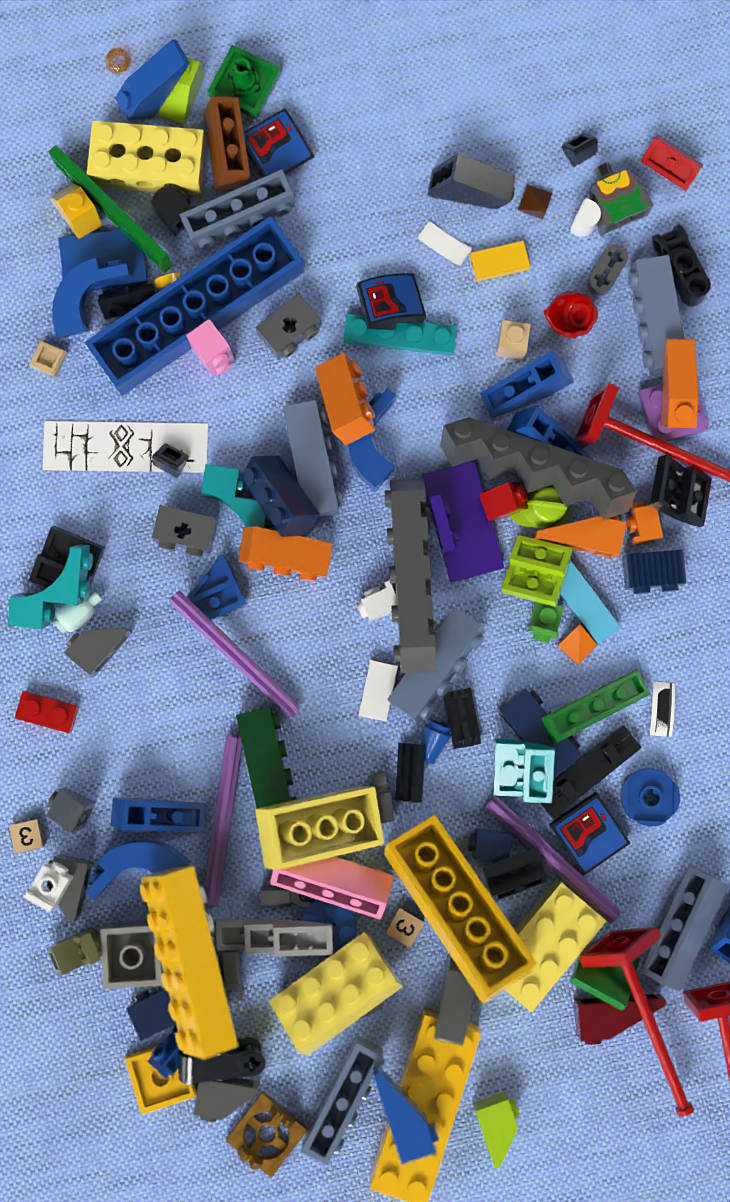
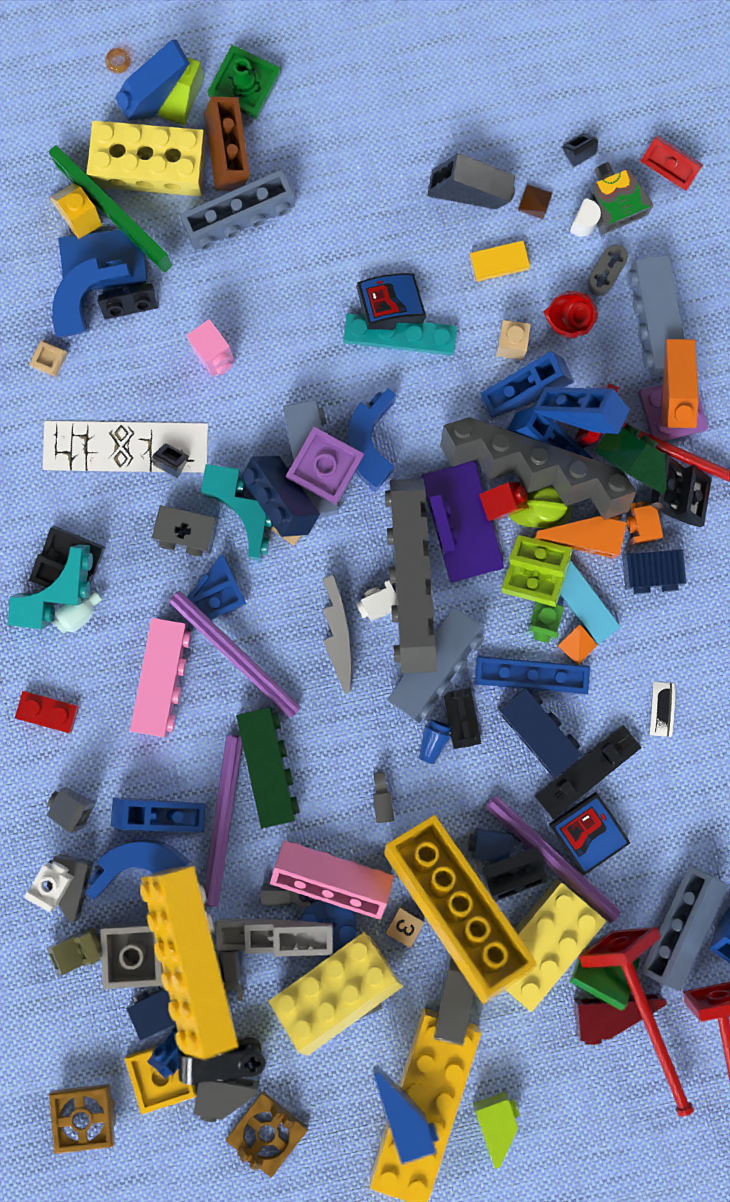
(27, 836): tan tile -> none
(61, 1141): none -> pearl gold piece
(95, 647): dark grey slope -> none
(160, 677): none -> bright pink brick
(163, 281): yellow tile -> none
(168, 205): black brick -> none
(213, 290): blue brick -> none
(277, 144): slope -> none
(284, 554): orange brick -> none
(294, 312): dark grey brick -> none
(319, 827): light yellow brick -> none
(325, 465): none -> medium lavender plate
(338, 645): none -> light grey slope
(342, 1100): sand blue brick -> none
(345, 398): orange brick -> none
(377, 690): white tile -> none
(410, 772): black tile -> none
(444, 244): white sticker -> none
(524, 770): slope -> none
(532, 675): none -> blue tile
(587, 408): none -> blue slope
(595, 706): green tile -> none
(635, 456): none -> dark green slope
(661, 809): blue plate -> none
(677, 246): black piece -> none

